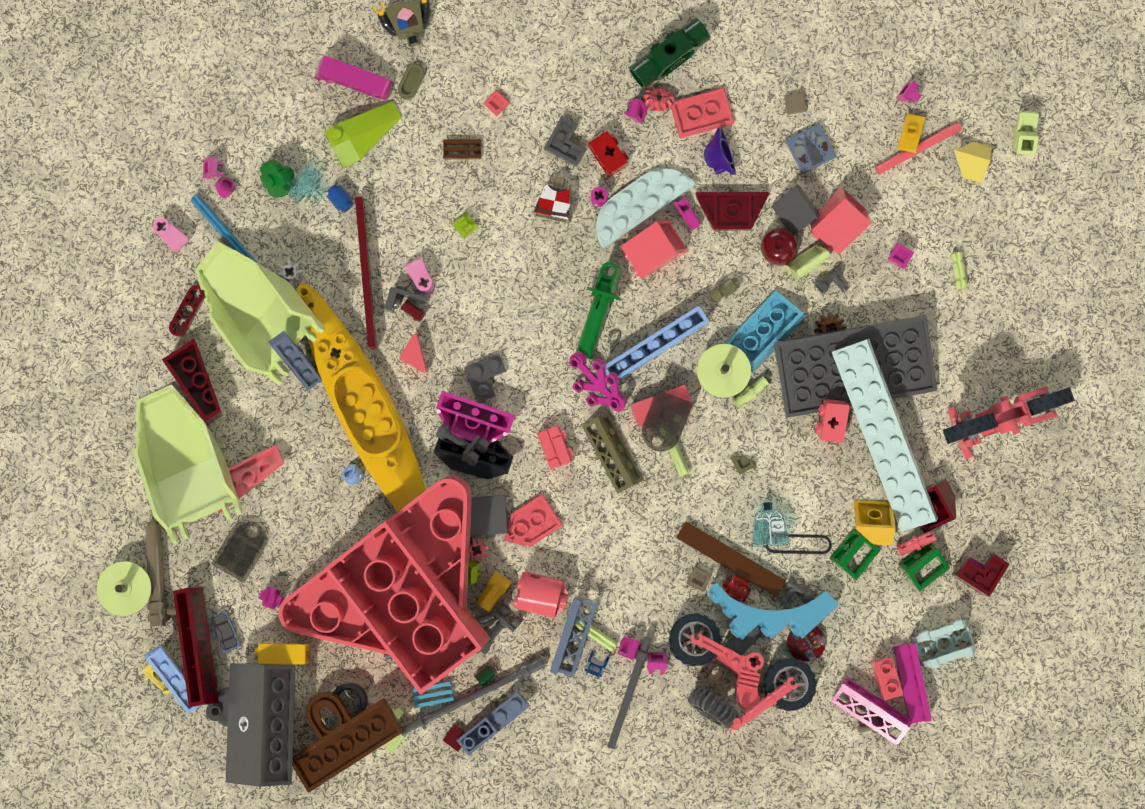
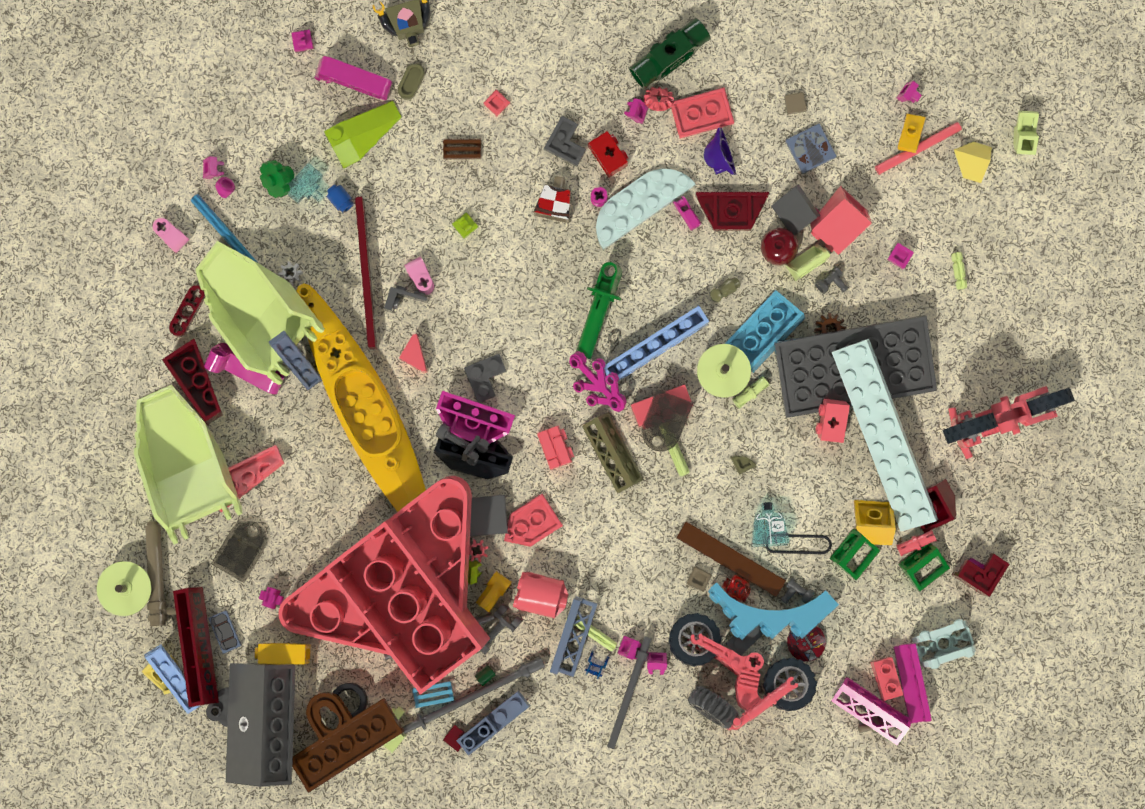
(223, 358): none -> dark pink beam
(302, 40): none -> dark pink tile
(352, 474): light blue tile -> none
(415, 312): dark red pin -> none
(653, 248): coral slope -> none

